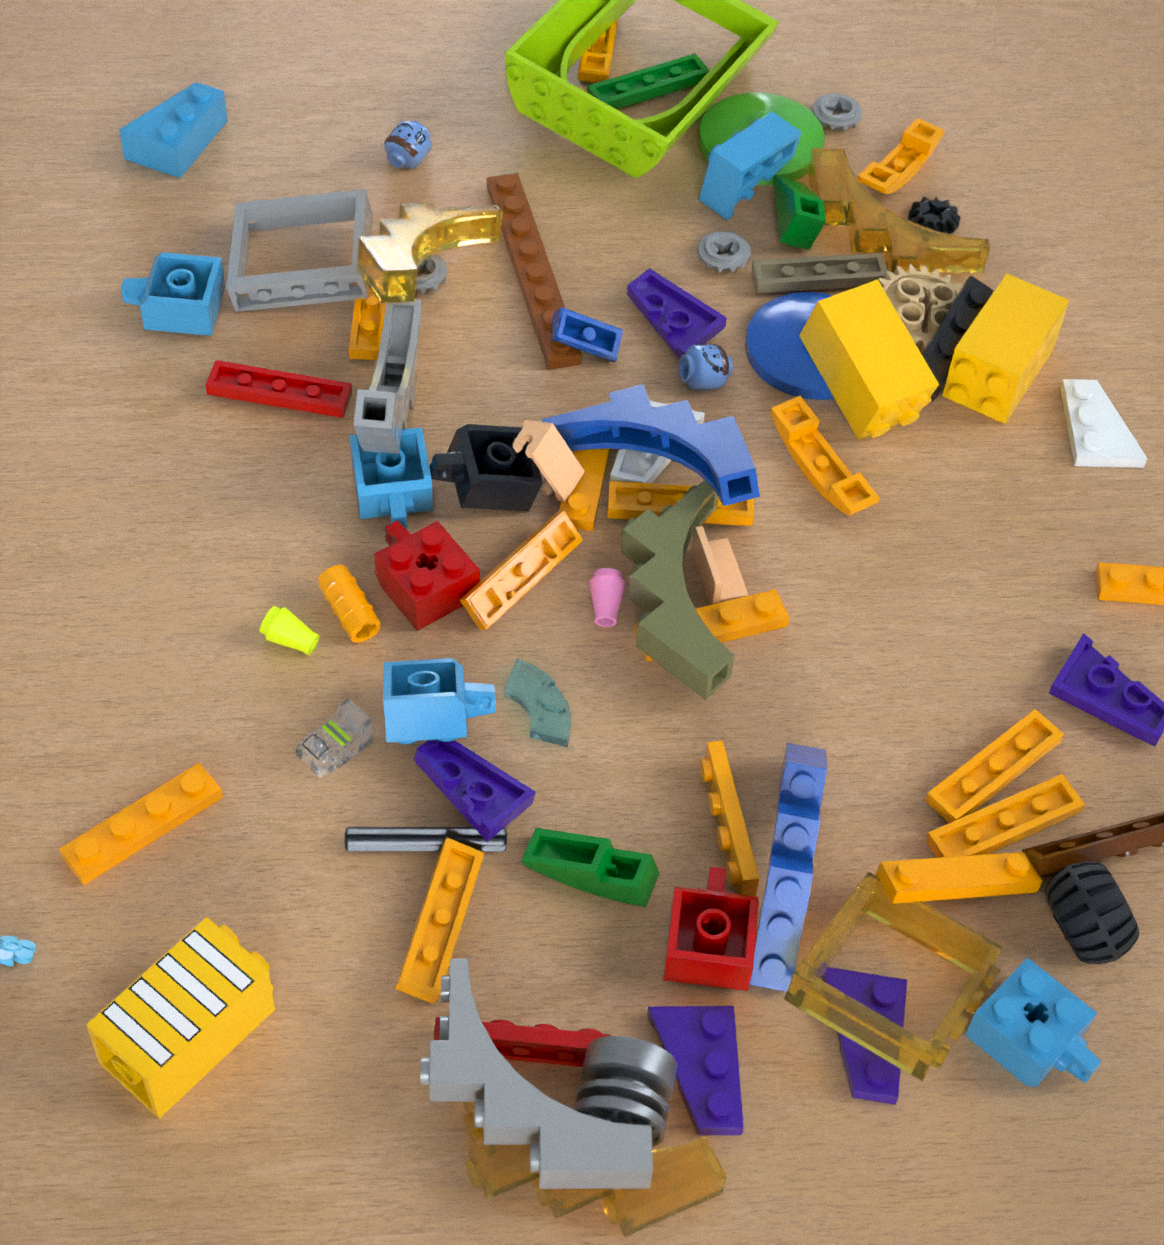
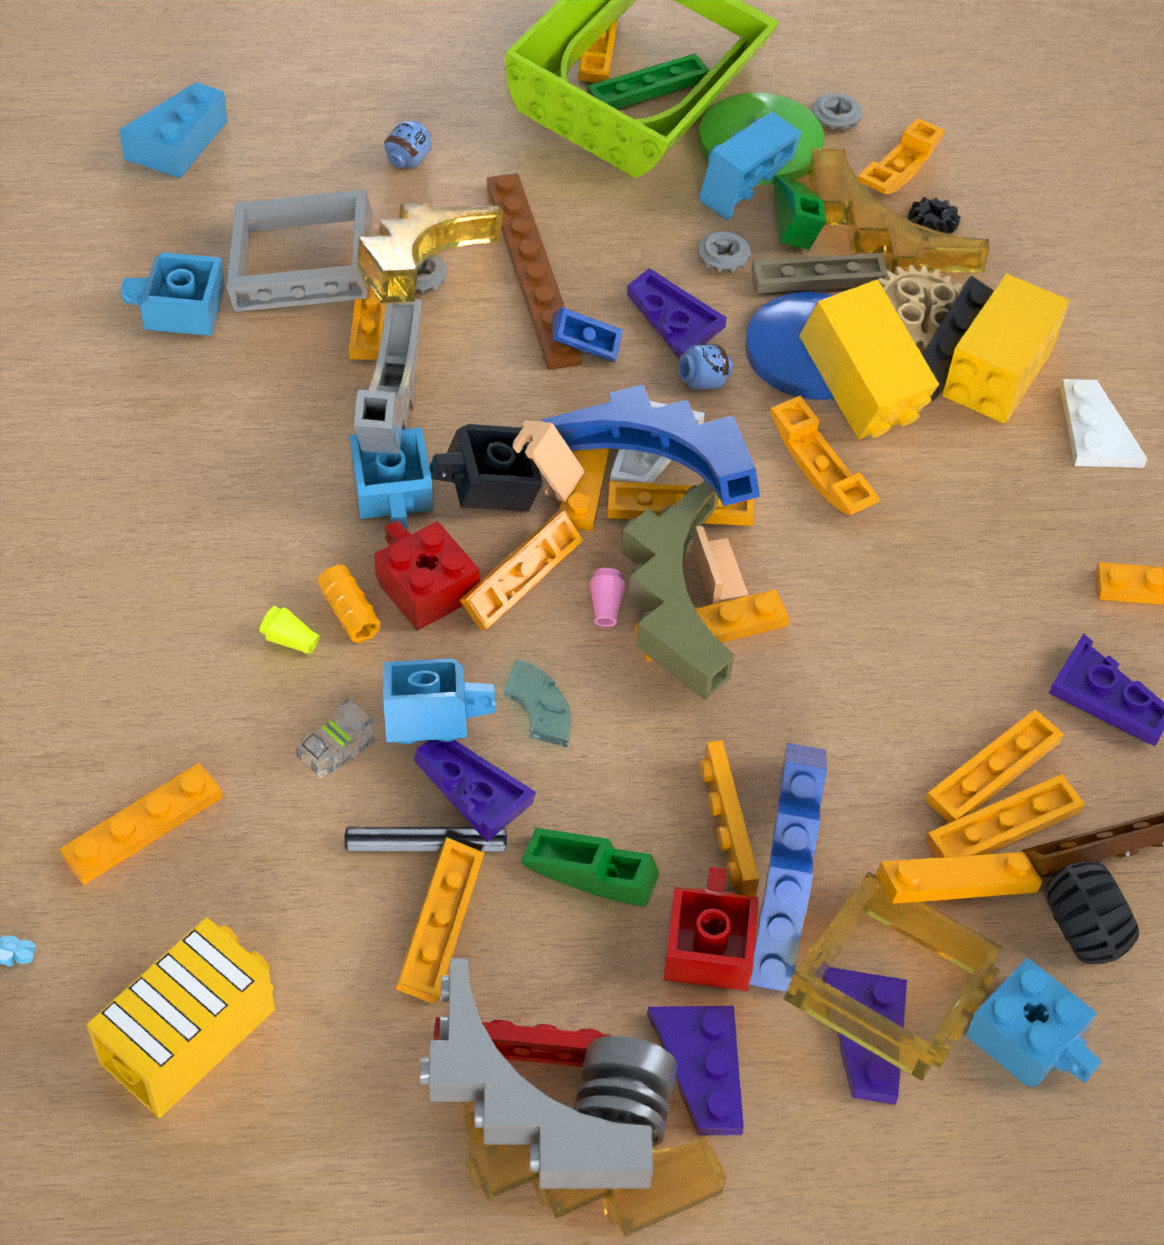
(279, 388): red plate -> none

